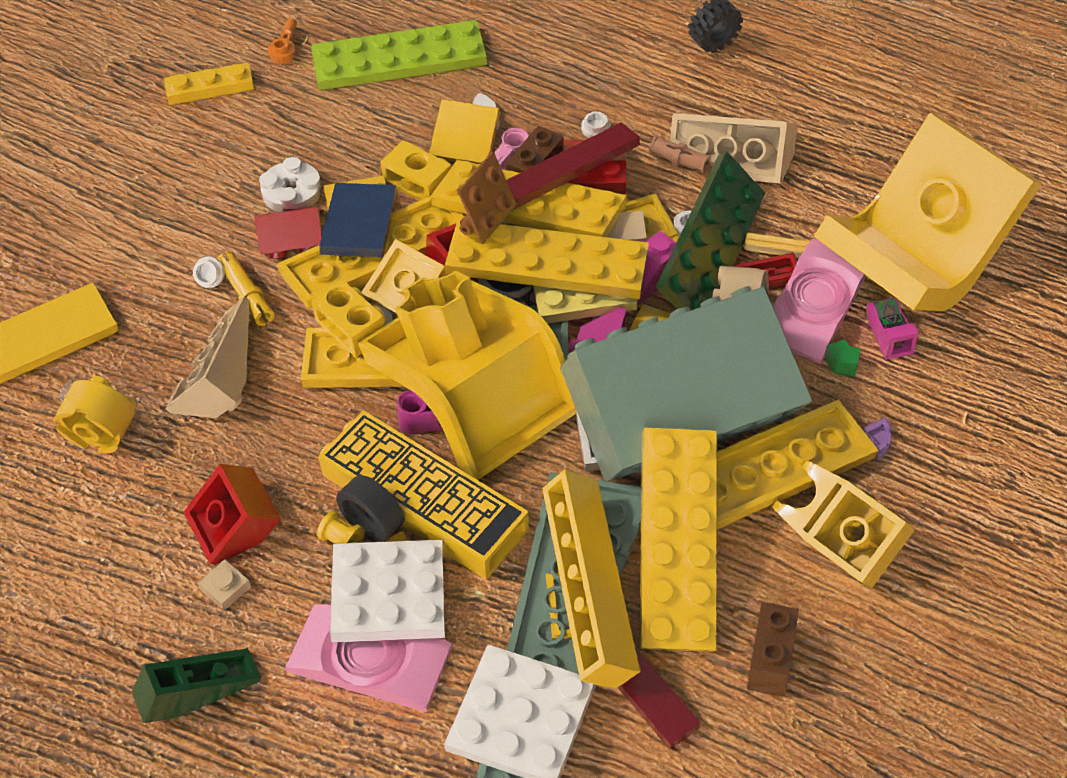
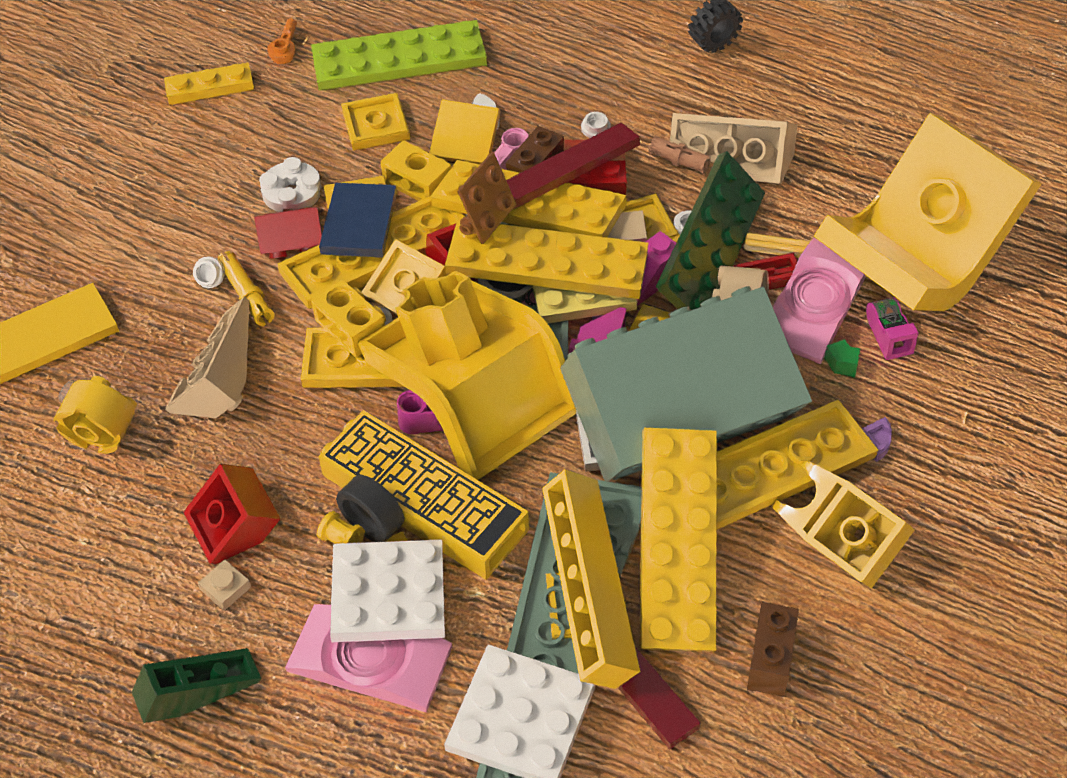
(375, 121): none -> yellow tile

